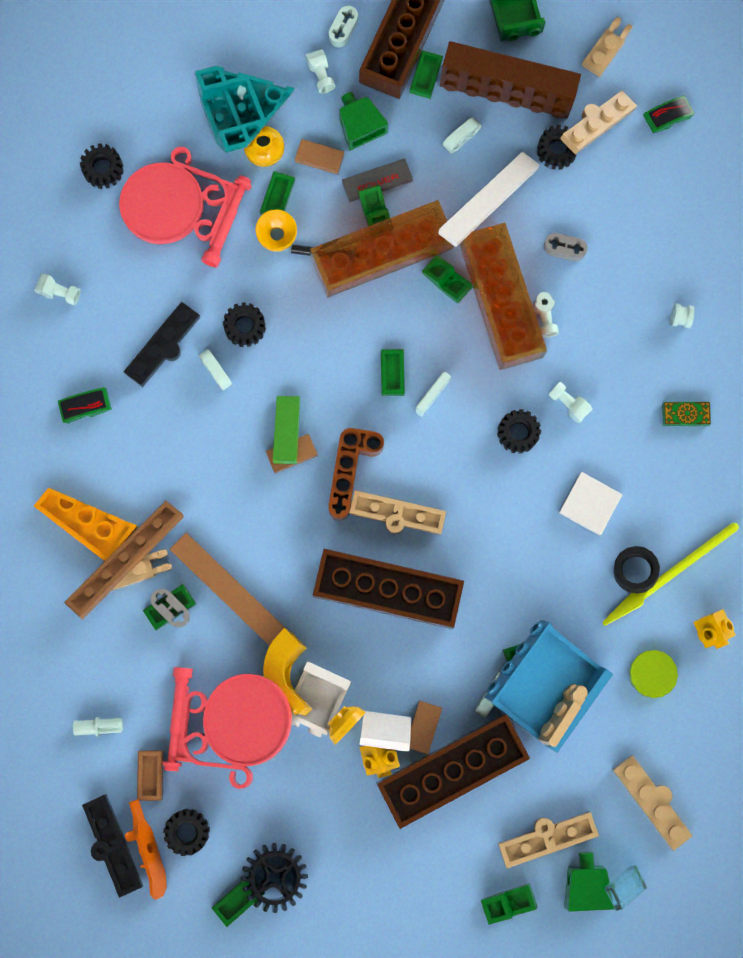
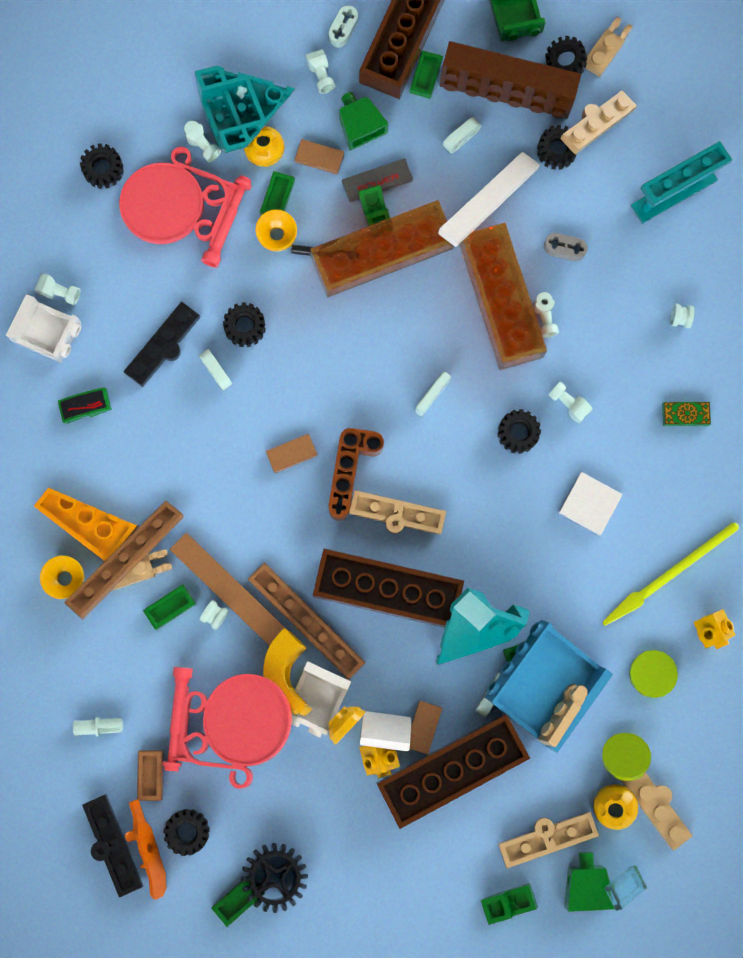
(44, 329): none -> white panel
(50, 576): none -> yellow piece
(166, 612): light grey beam -> none
(196, 137): none -> light aqua leg
(214, 615): none -> light aqua wheel
(286, 430): bright green tile -> none
(306, 620): none -> medium nougat tile
(392, 372): green tile -> none
(446, 279): green slope -> none
(478, 626): none -> teal wedge
(567, 46): none -> black tyre
(620, 795): none -> yellow piece
(626, 756): none -> lime tile
(638, 552): black tyre -> none
(668, 113): slope -> none
(681, 182): none -> teal fence

